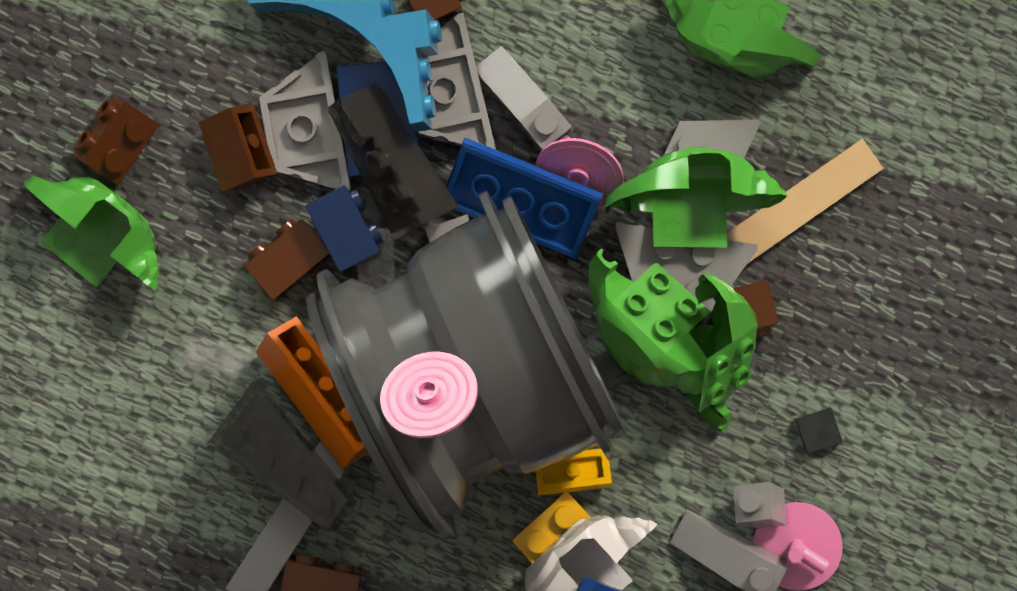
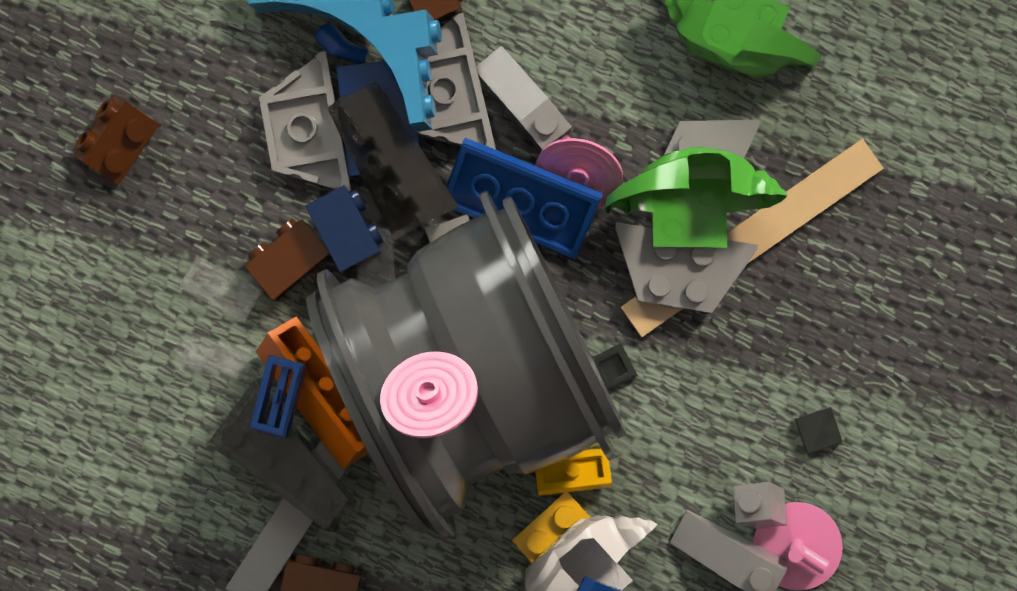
(96, 229): bright green animal -> none
(220, 289): none -> clear plate
(237, 147): reddish brown brick -> none
(291, 400): none -> blue tile
(337, 44): none -> blue arm
(649, 325): bright green animal -> none
(727, 346): bright green animal -> none
(761, 301): reddish brown brick -> none

